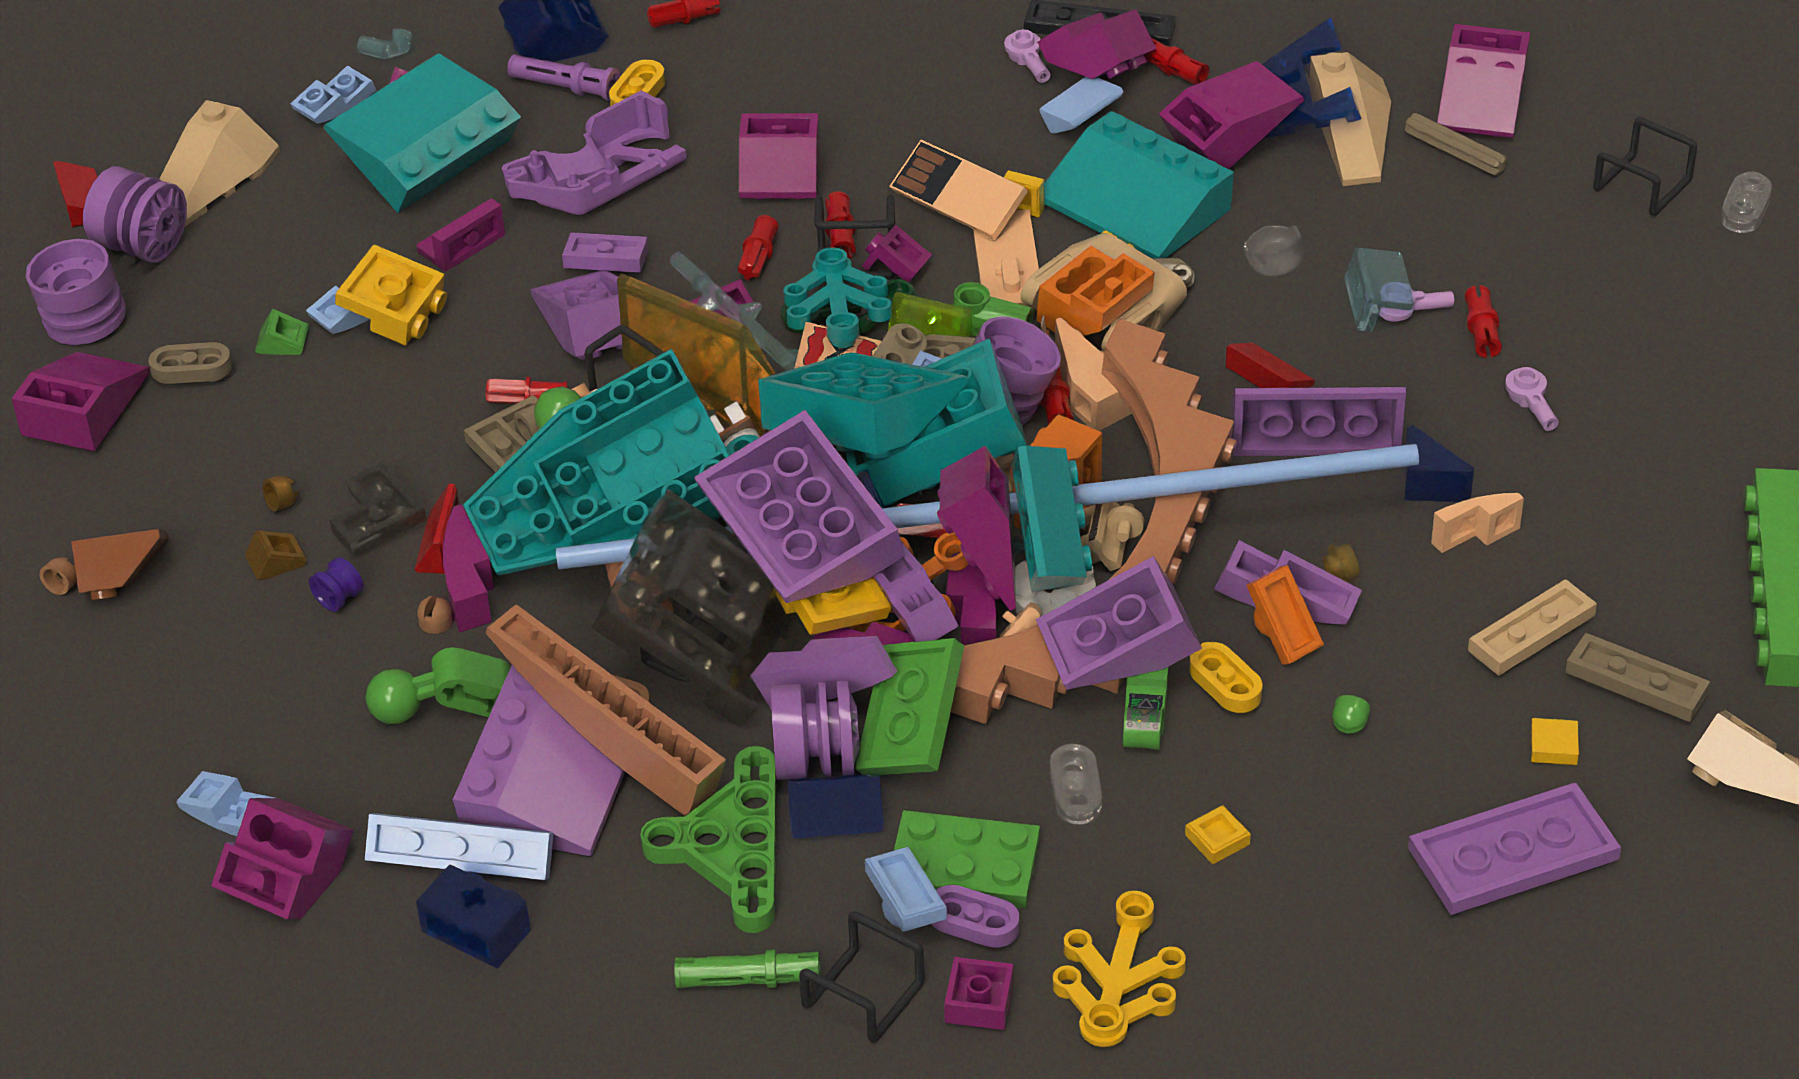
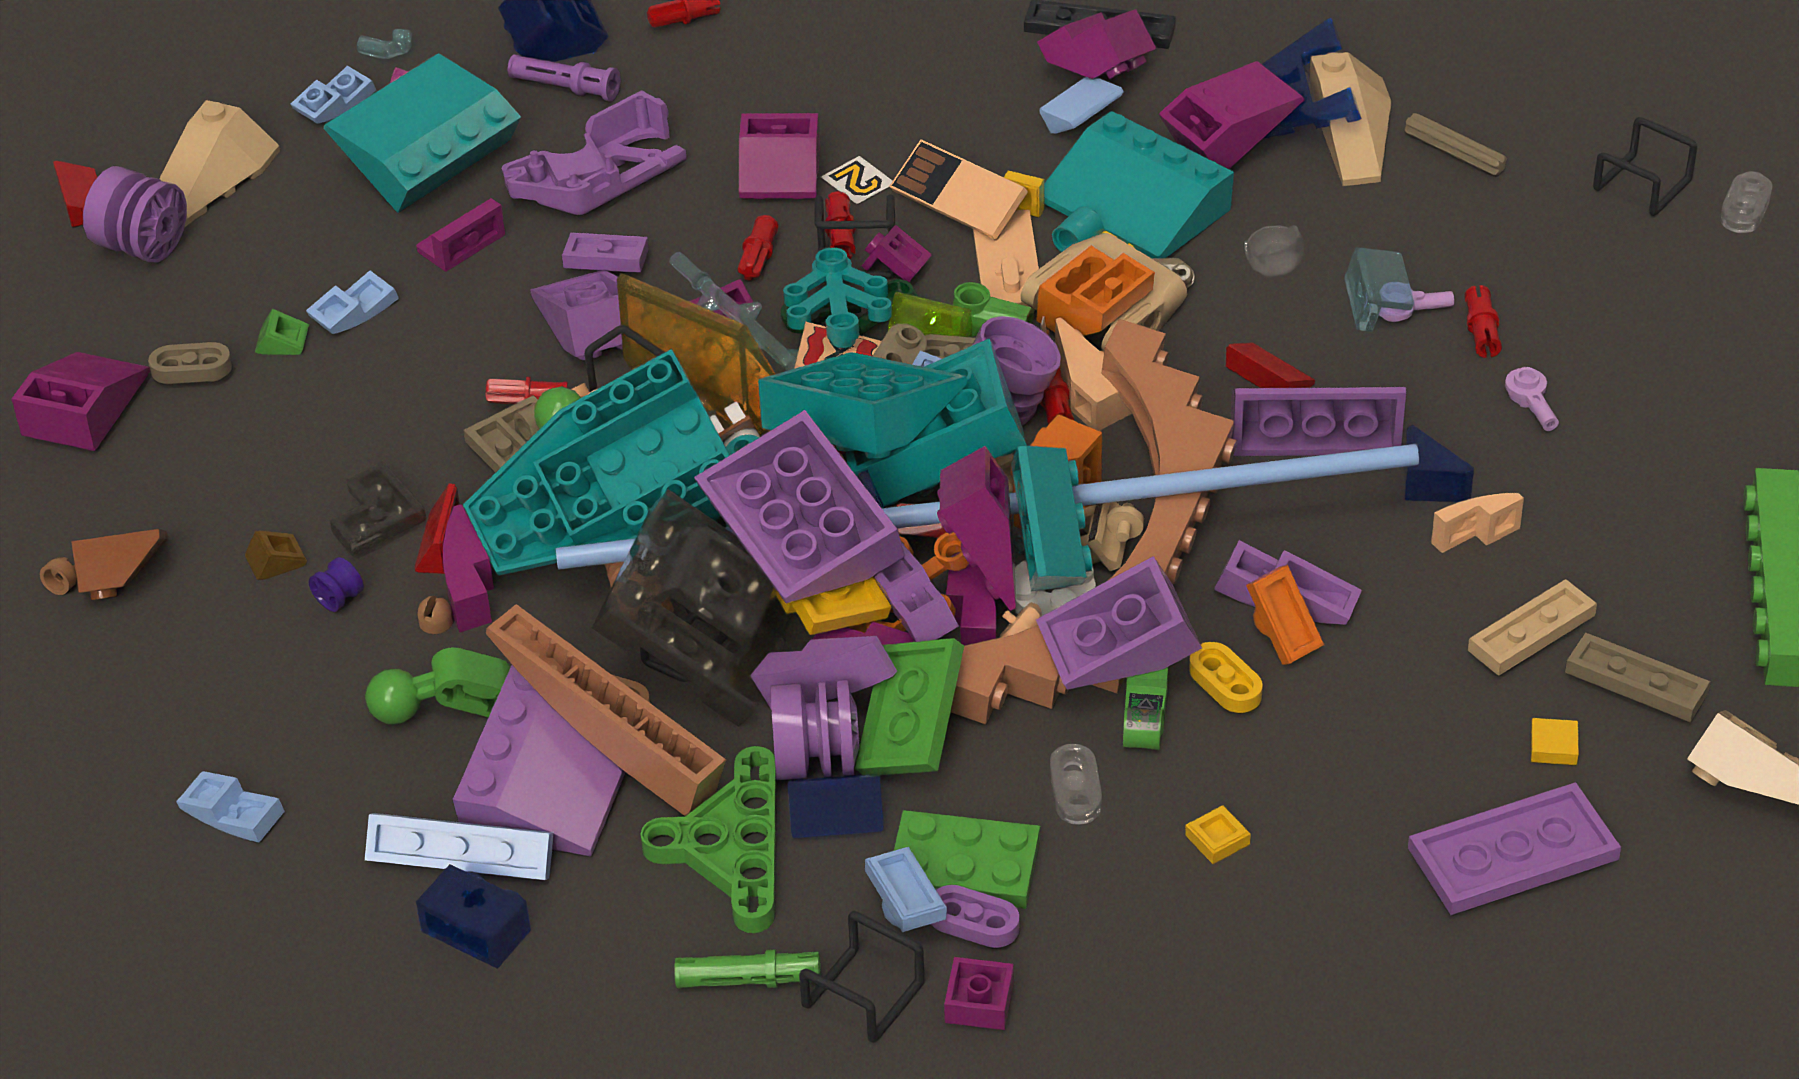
(76, 291): medium lavender wheel -> none
(278, 492): pearl gold hinge -> none
(282, 857): magenta piece -> none
(393, 294): yellow plate -> none
(640, 75): yellow plate -> none
(858, 179): none -> sticker
(1024, 50): lavender plate -> none
(1077, 227): none -> teal beam
(1134, 916): yellow plant -> none
(1174, 61): red pin -> none
(1341, 562): clear yellow plate -> none
(1350, 714): bright green hinge -> none
(1484, 80): slope -> none

